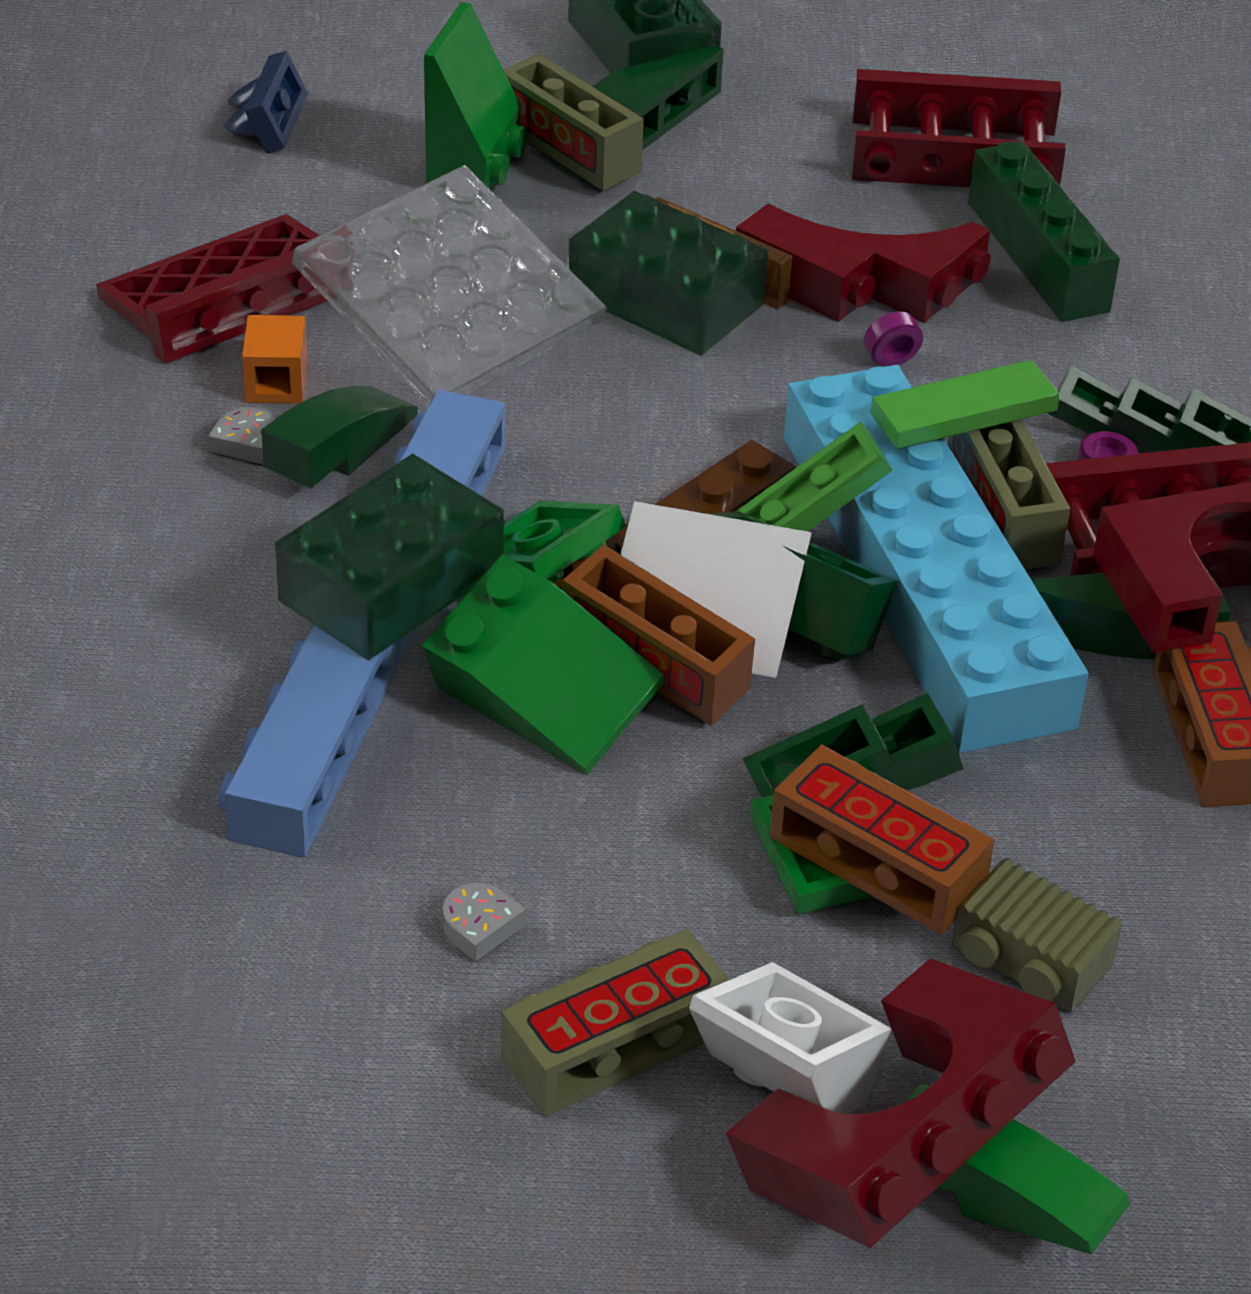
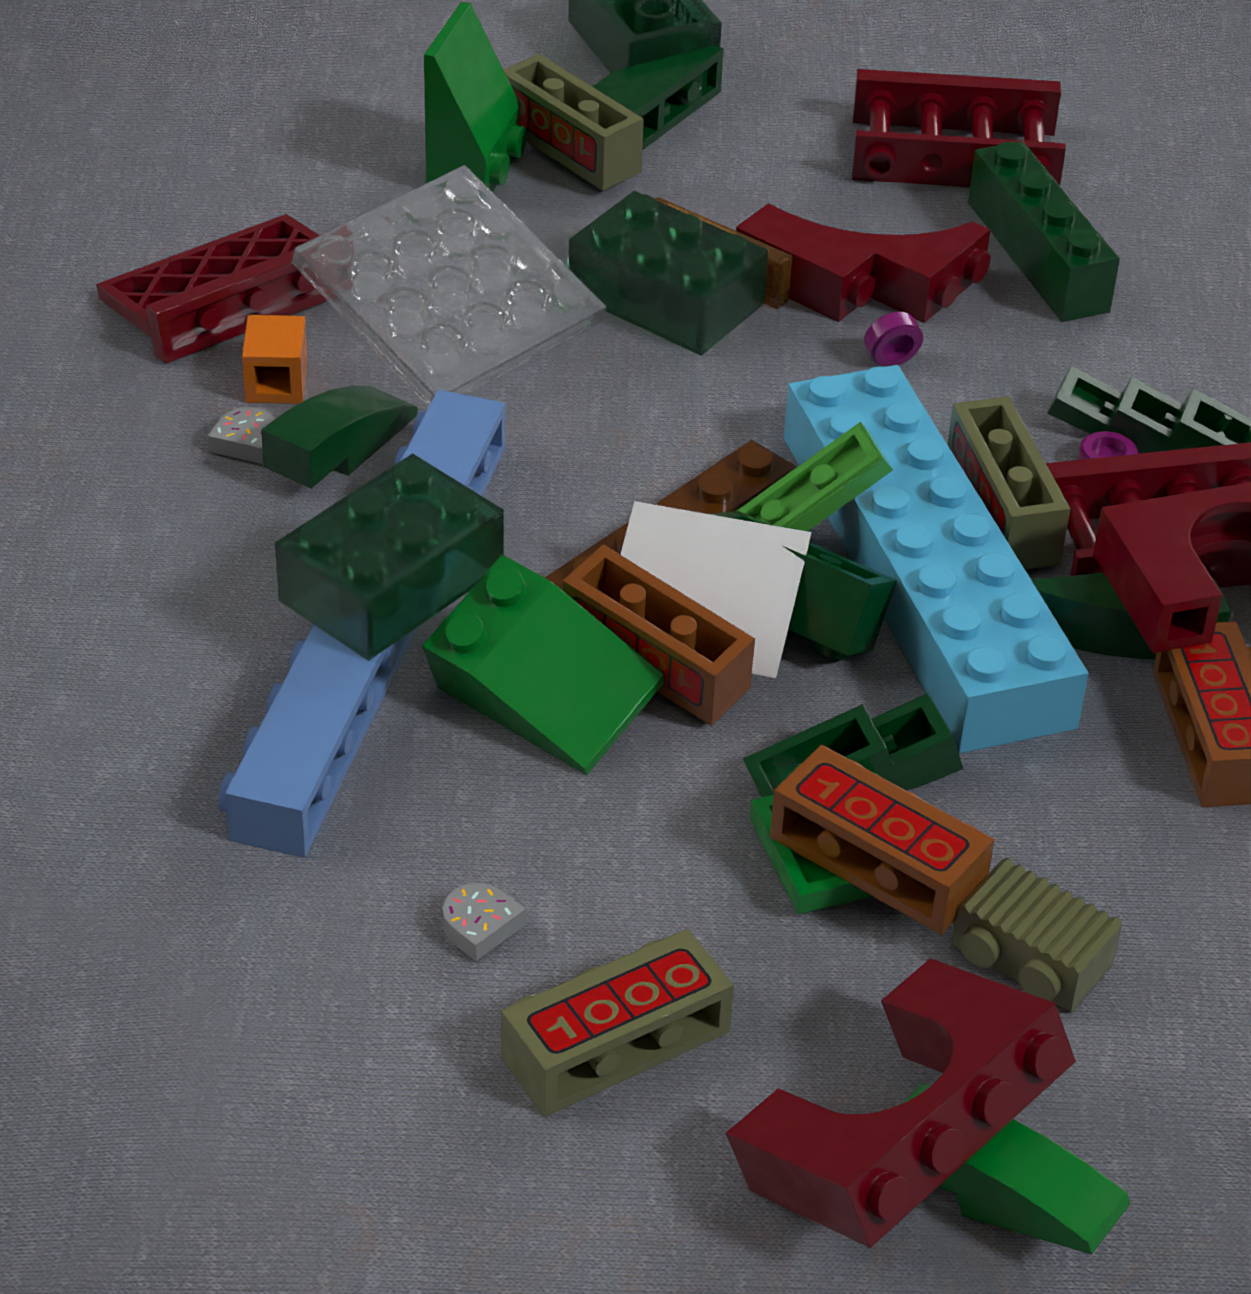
(269, 104): dark blue tile -> none
(559, 533): green plate -> none
(792, 1037): white slope -> none
(964, 404): bright green tile -> none

